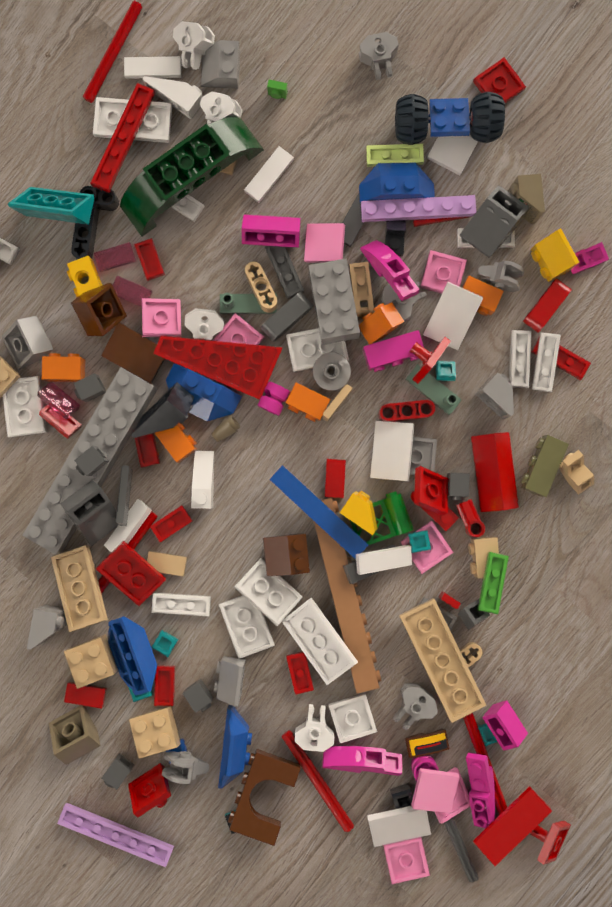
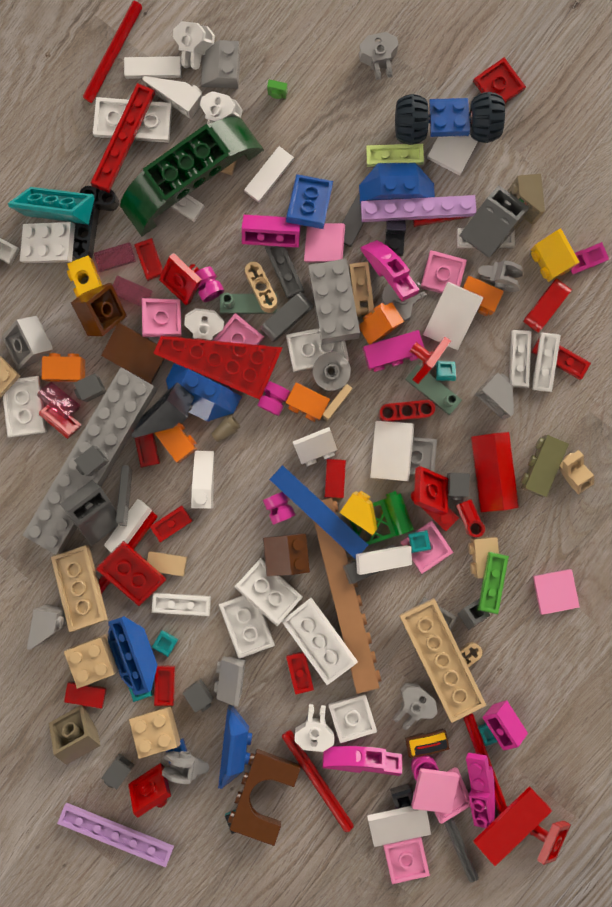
(47, 242): none -> white plate
(180, 278): none -> red tile
(209, 287): none -> dark pink wheel
(279, 507): none -> dark pink wheel
(309, 201): none -> blue tile
(315, 446): none -> white slope
(449, 600): red tile -> none
(556, 591): none -> bright pink tile

